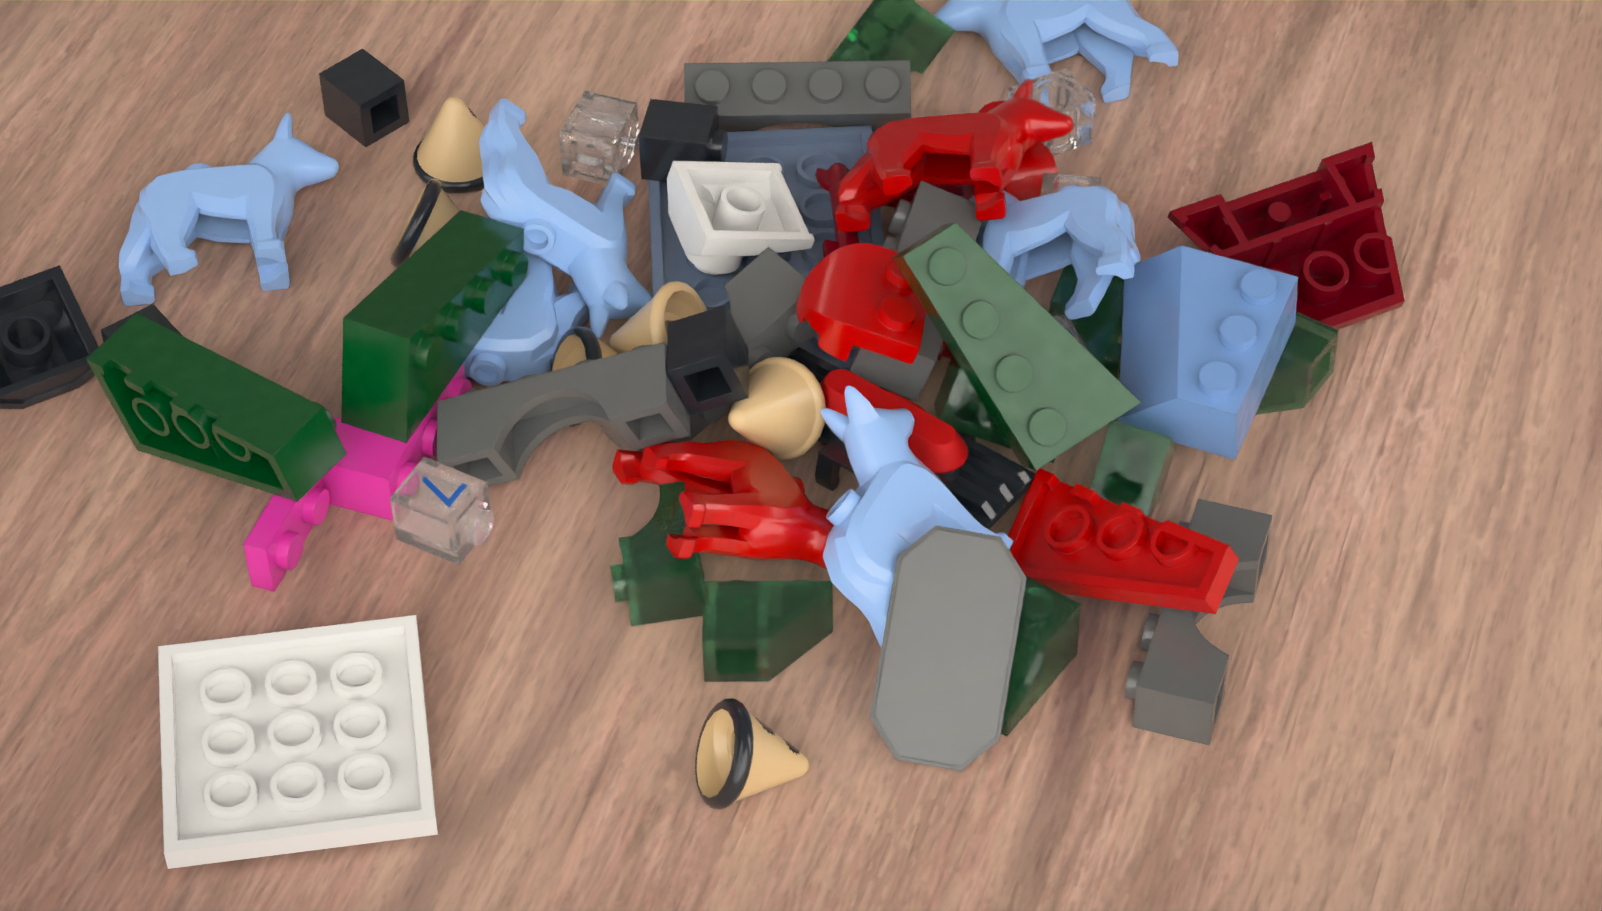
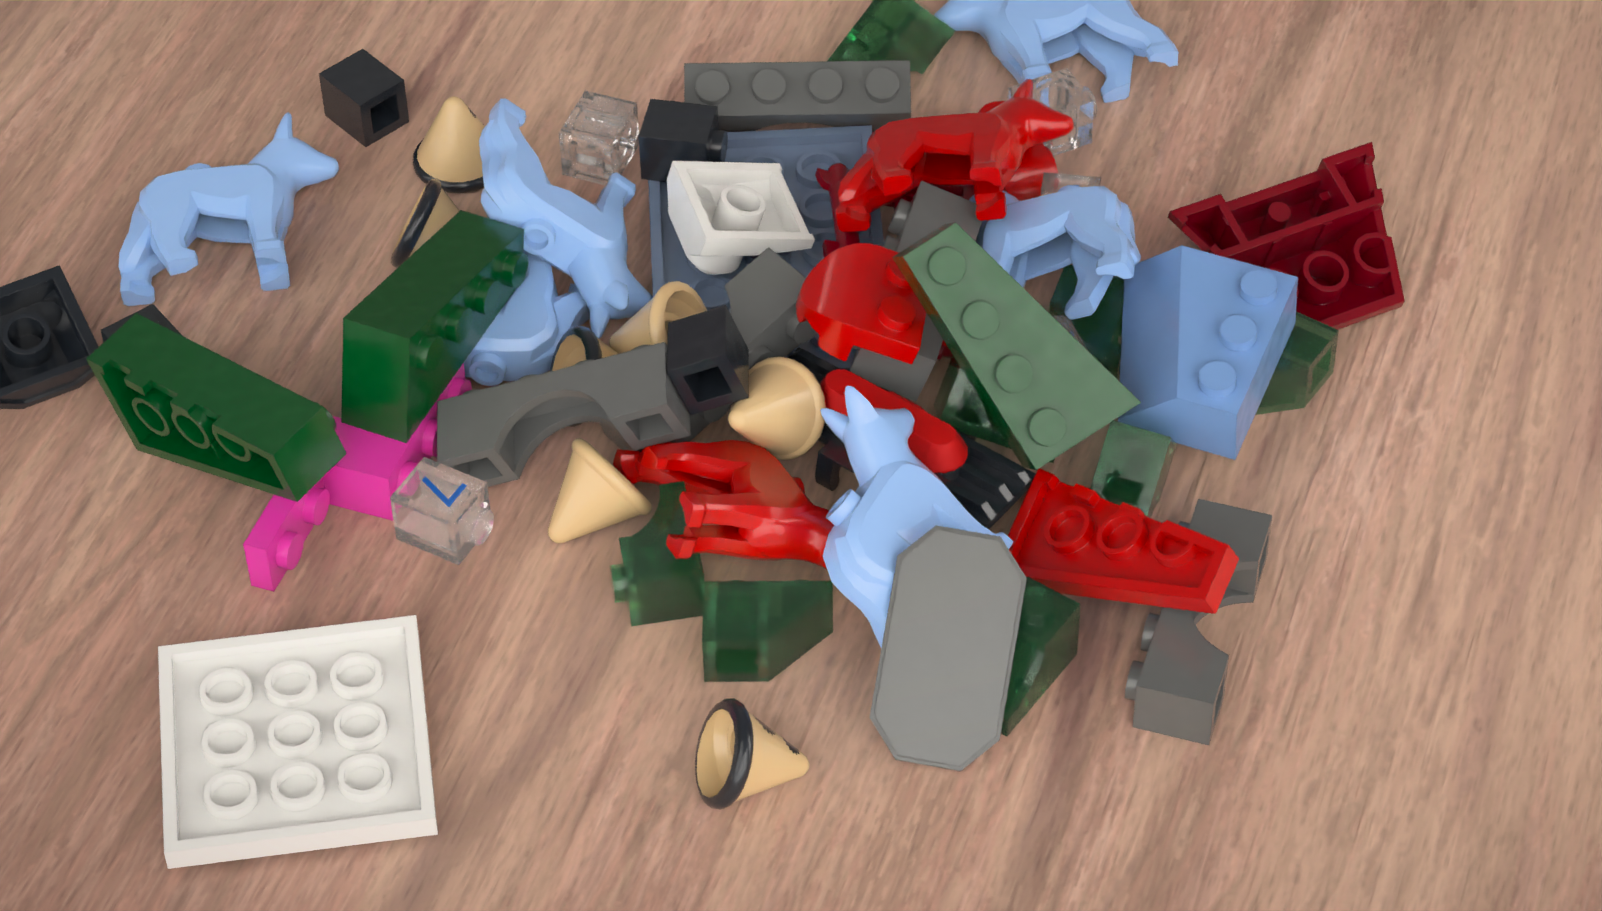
(593, 496): none -> tan hat

